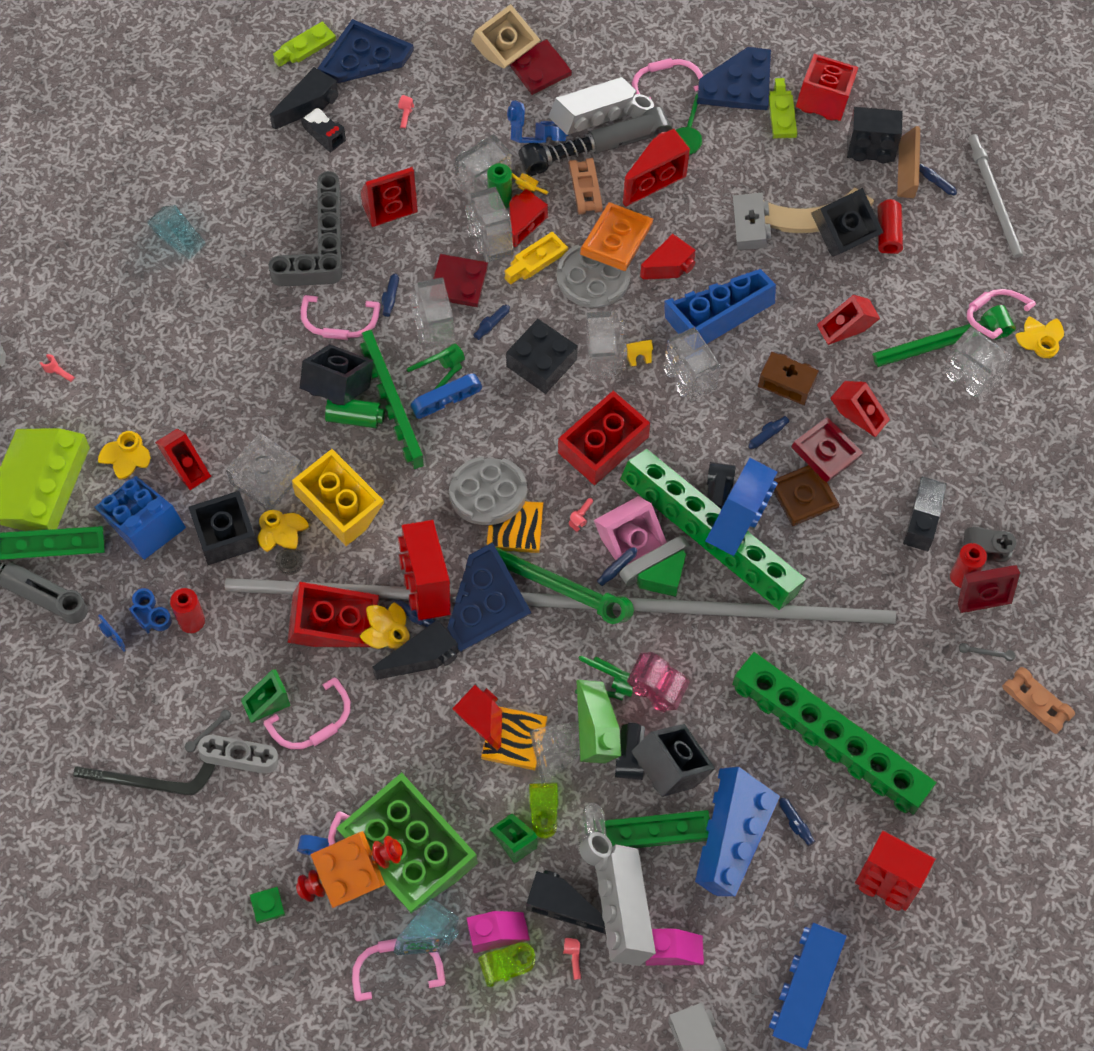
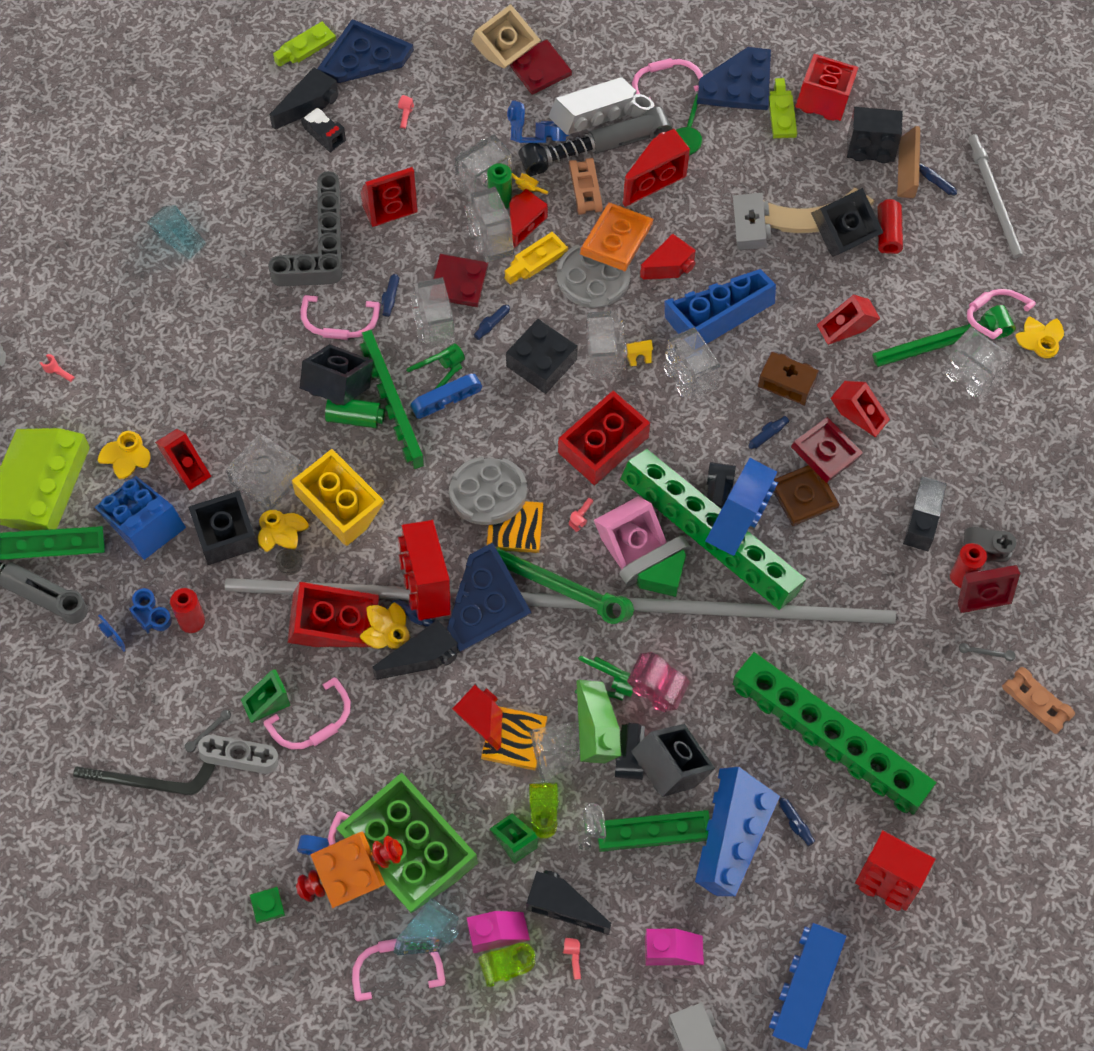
(617, 566): dark blue piece -> none
(622, 899): light grey hinge -> none

